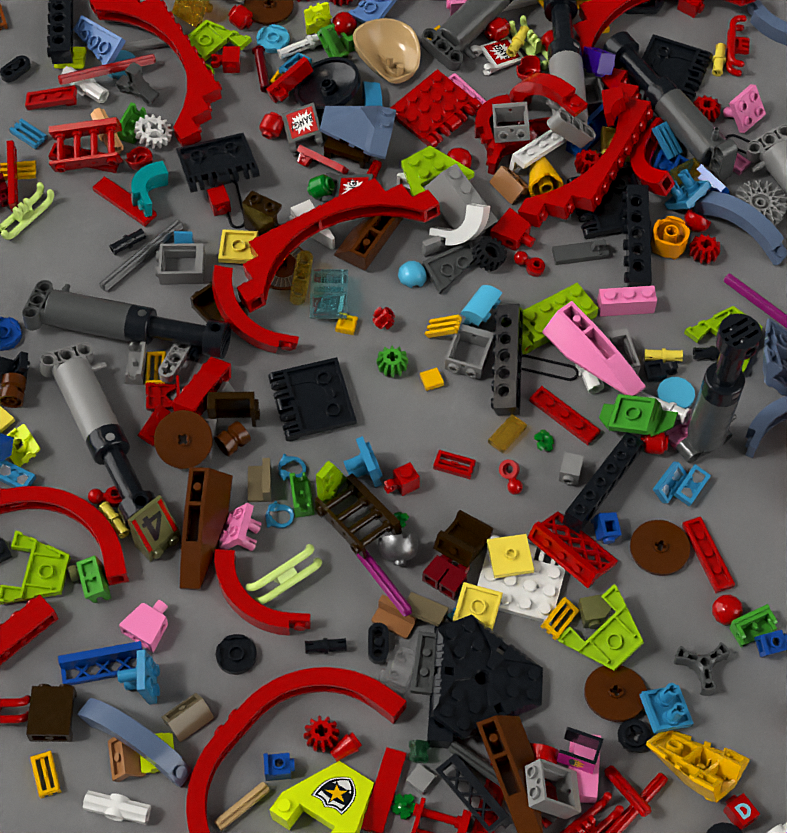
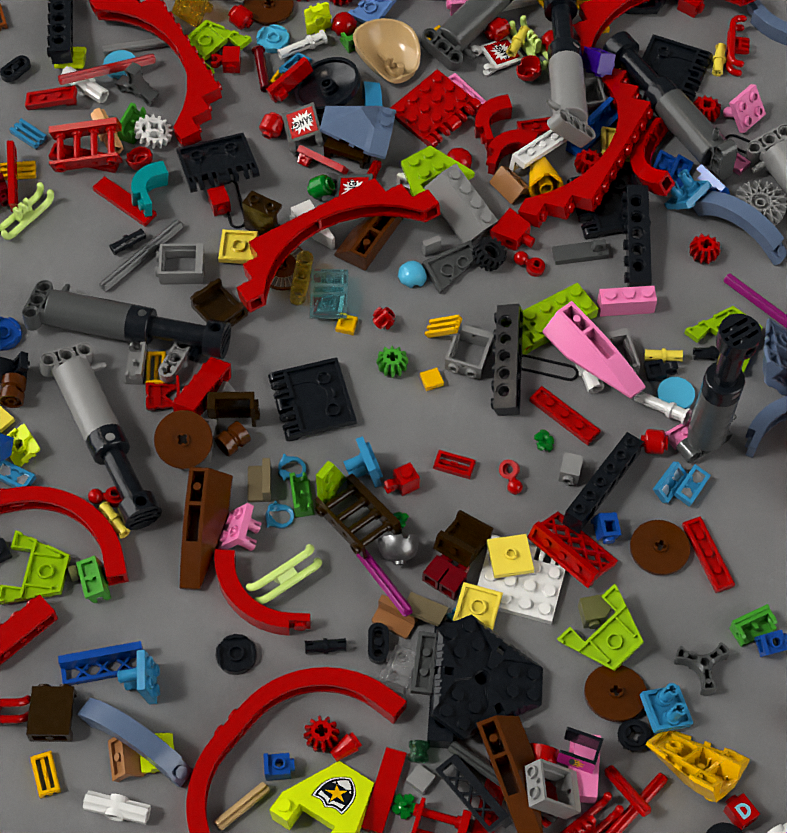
(99, 40): medium blue wing -> none
(146, 624): bright pink torso -> none
(148, 430): red plate -> none
(154, 529): olive slope -> none
(183, 237): dark azure slope -> none
(188, 717): dark tan panel -> none
(239, 321): red arch -> none
(331, 42): bright green hinge -> none
(473, 225): white arch -> none
(480, 305): medium azure brick -> none
(507, 433): clear yellow tile -> none
(518, 113): light grey window -> none
(550, 87): red arch -> none
(550, 629): yellow tile -> none
(613, 103): red arch -> none
(637, 415): bright green piece -> none
(667, 140): dark azure tile -> none
(670, 237): light orange brick -> none
(691, 165): clear yellow tile -> none
(696, 222): red hair -> none
(726, 609): red hair -> none

